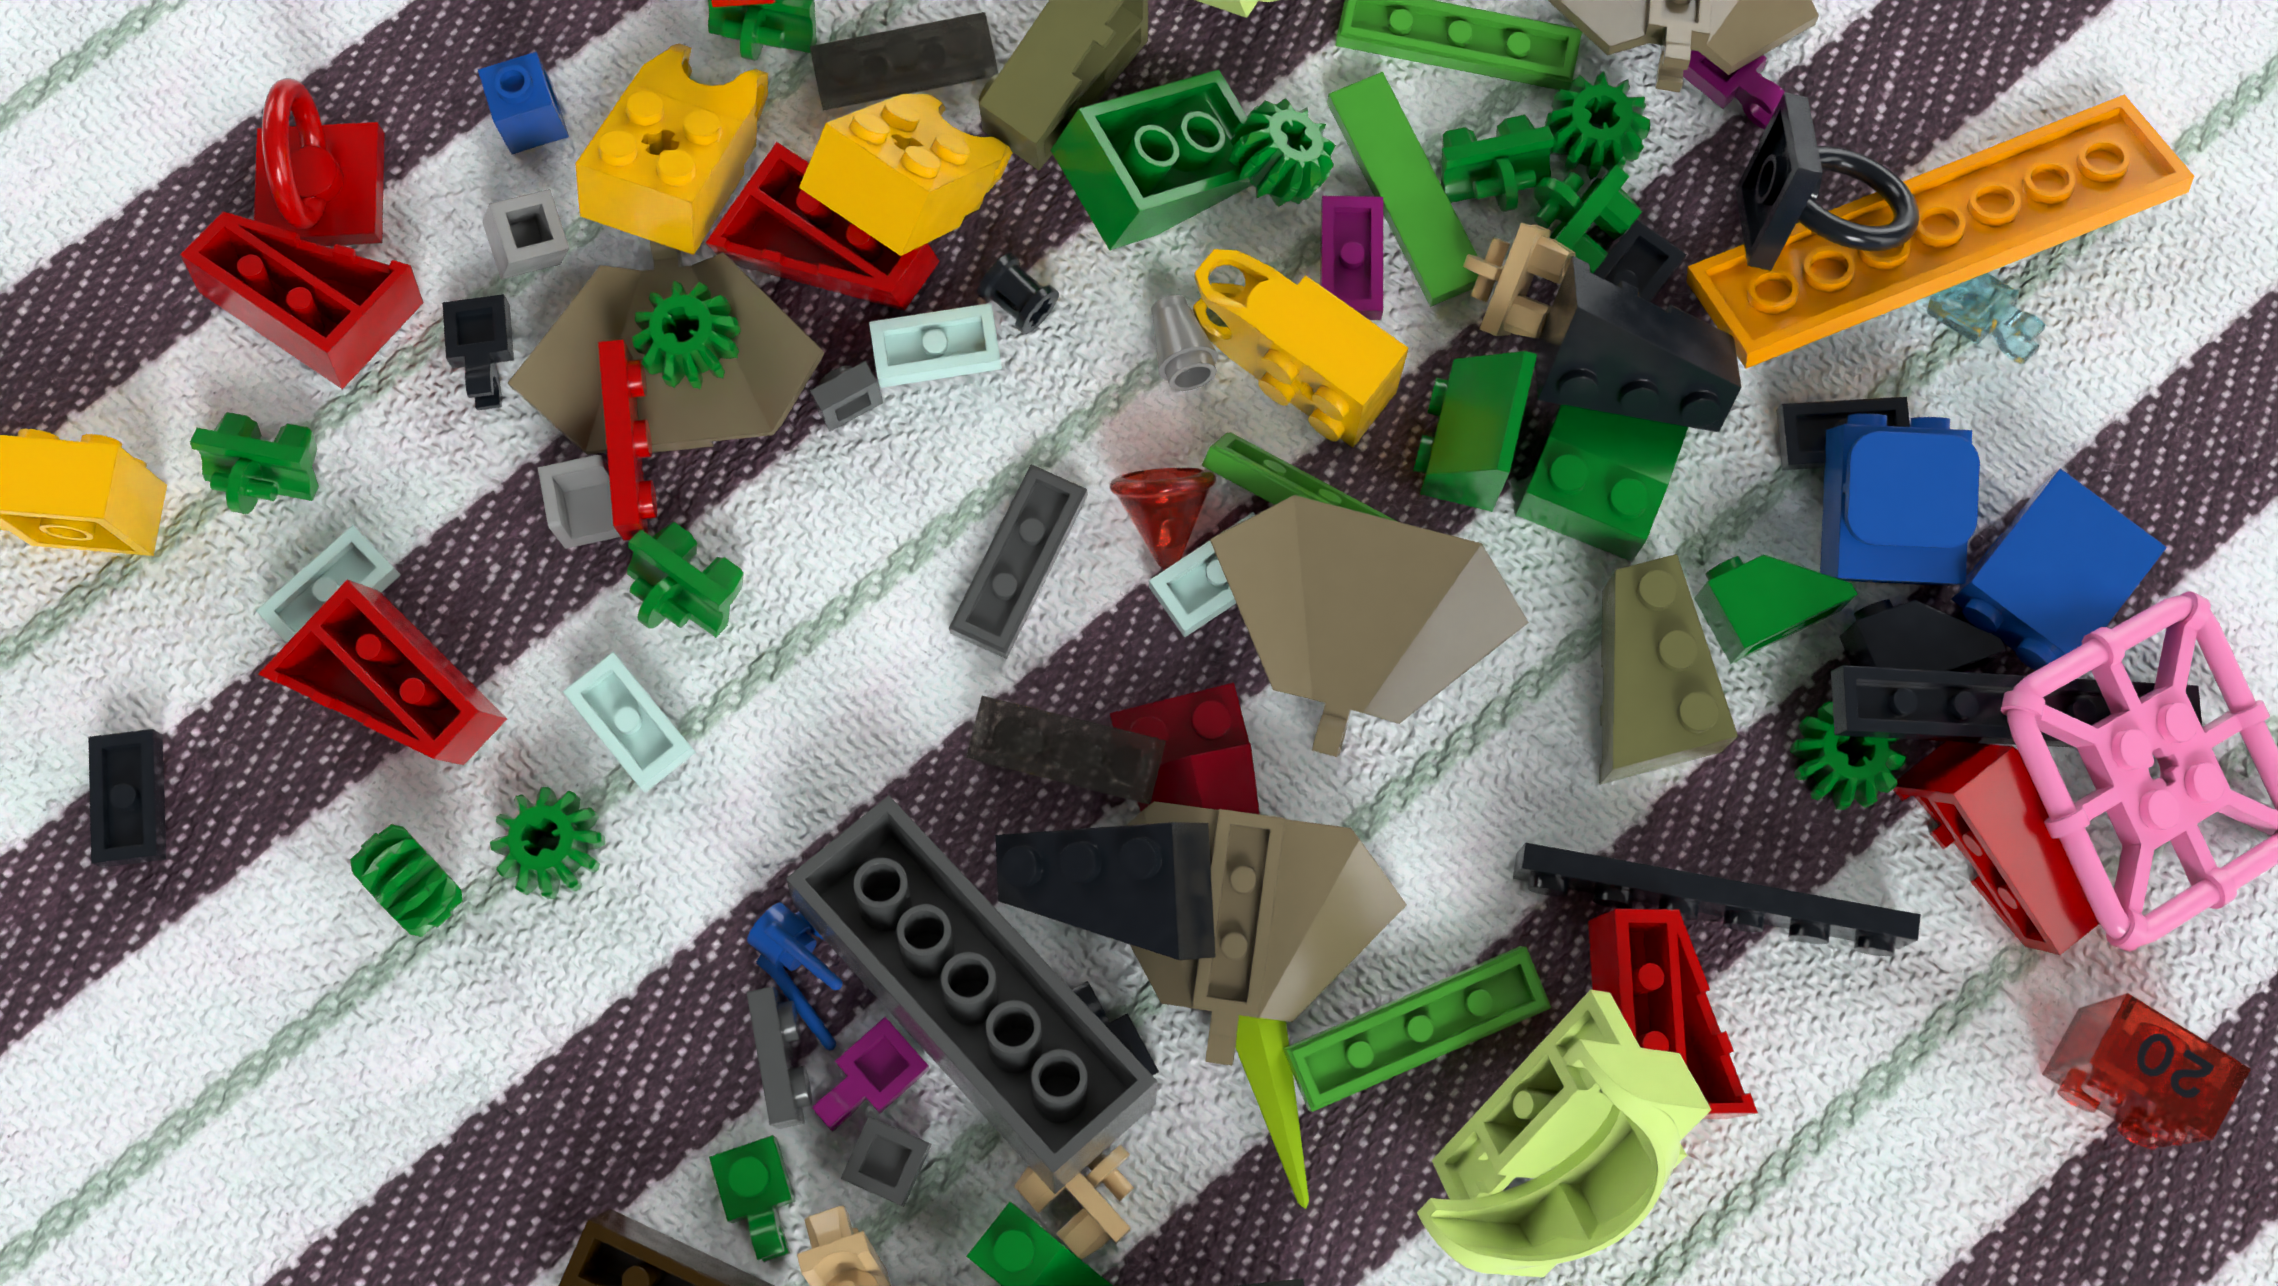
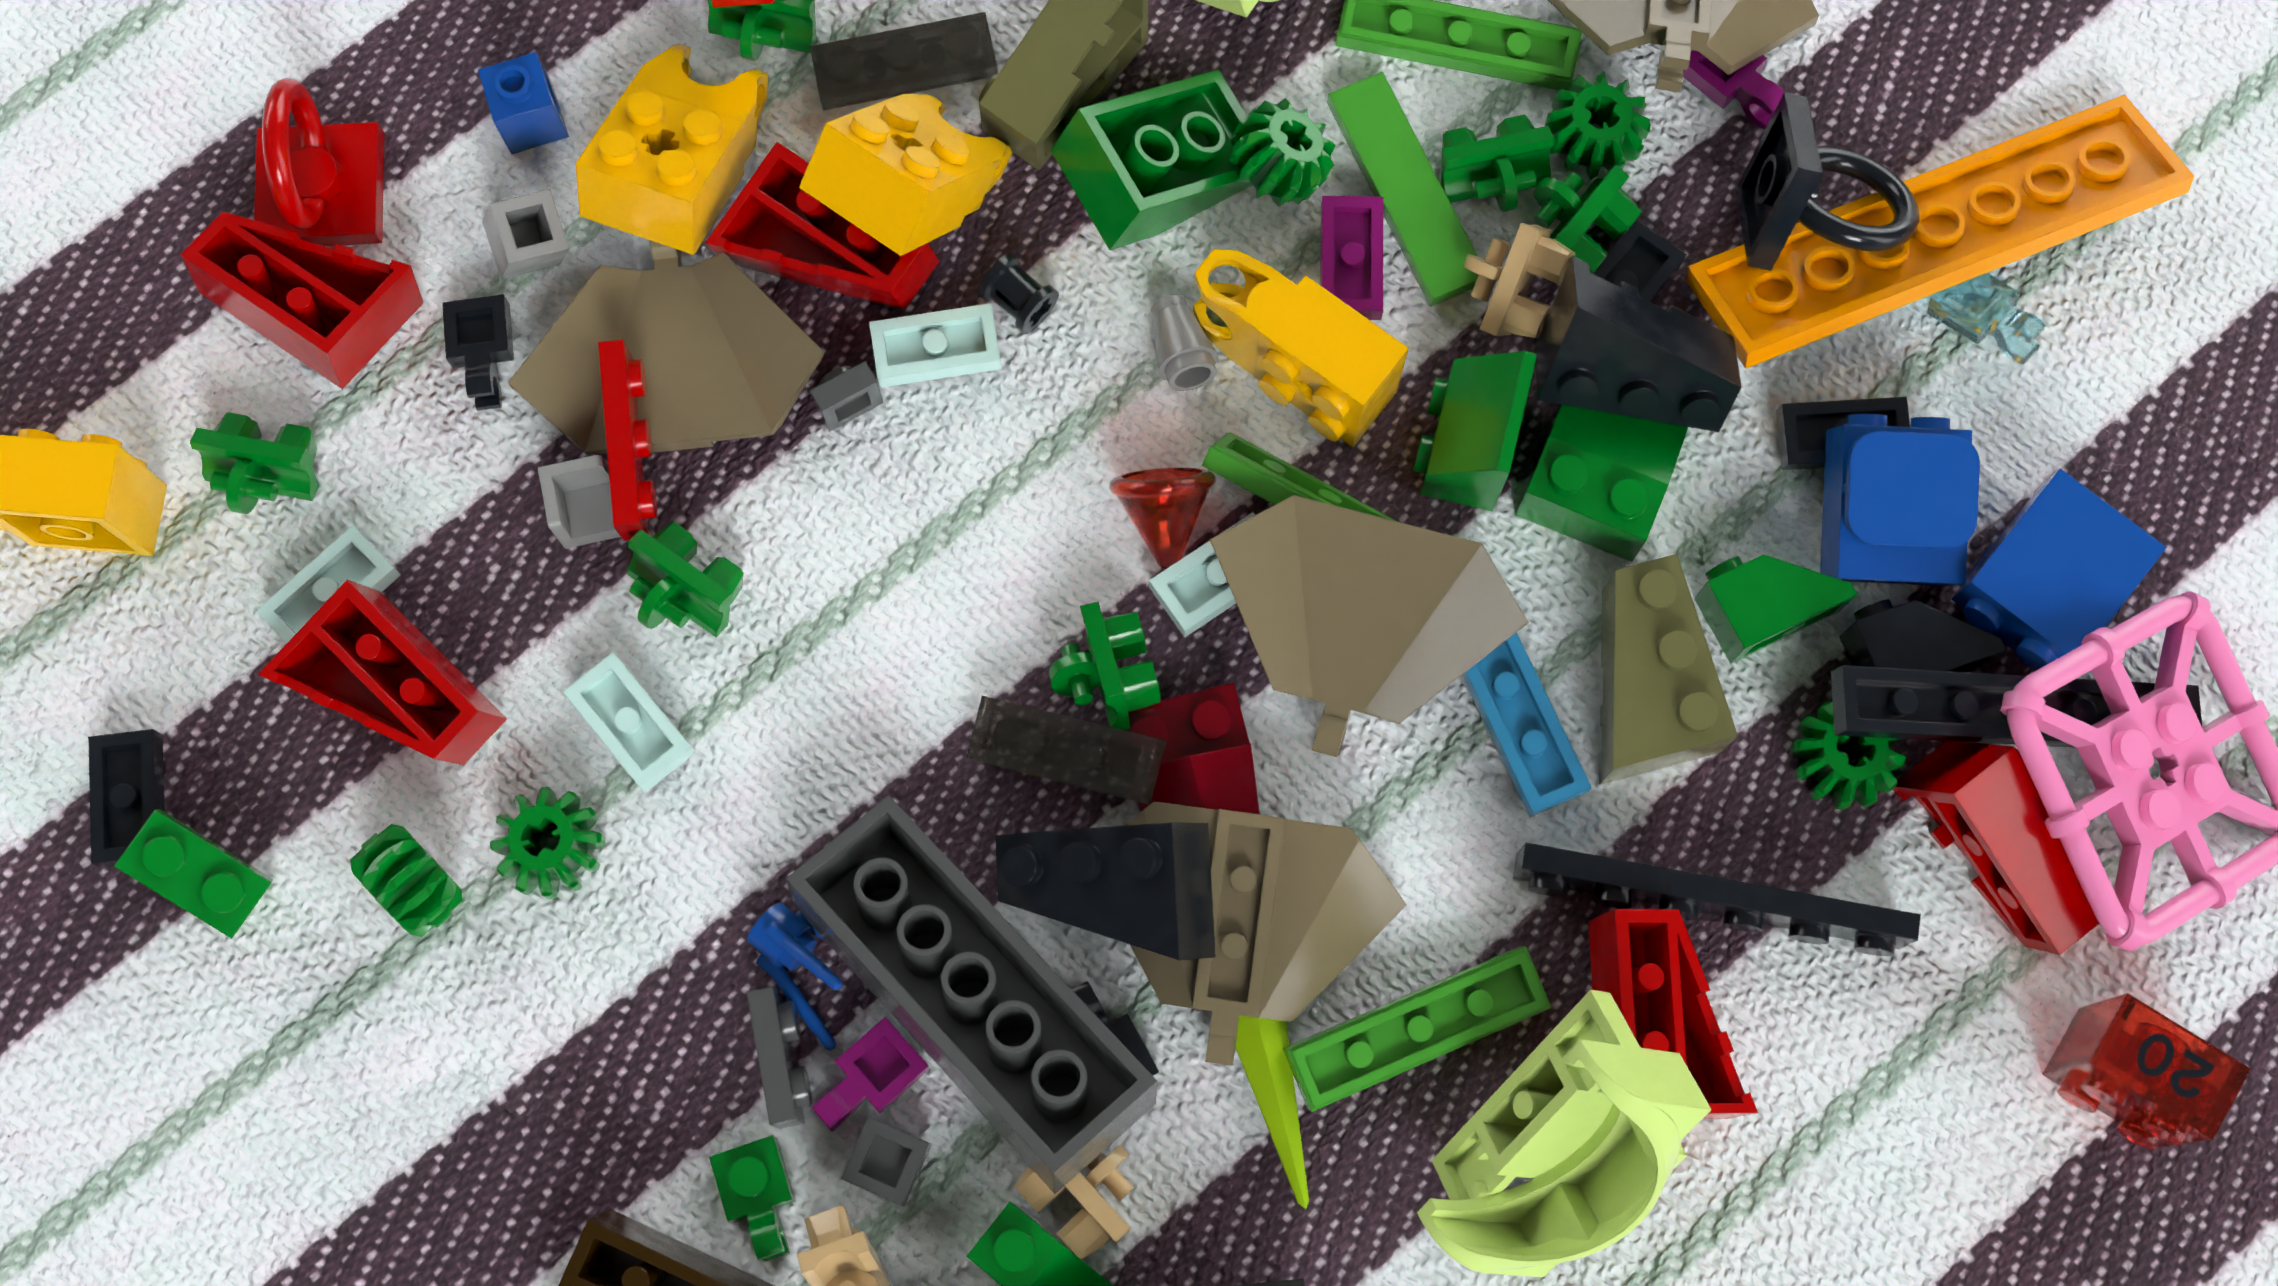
(194, 872): none -> green brick
(670, 319): green gear -> none
(1018, 561): dark grey tile -> none
(1120, 688): none -> green hips
(1525, 728): none -> dark azure plate

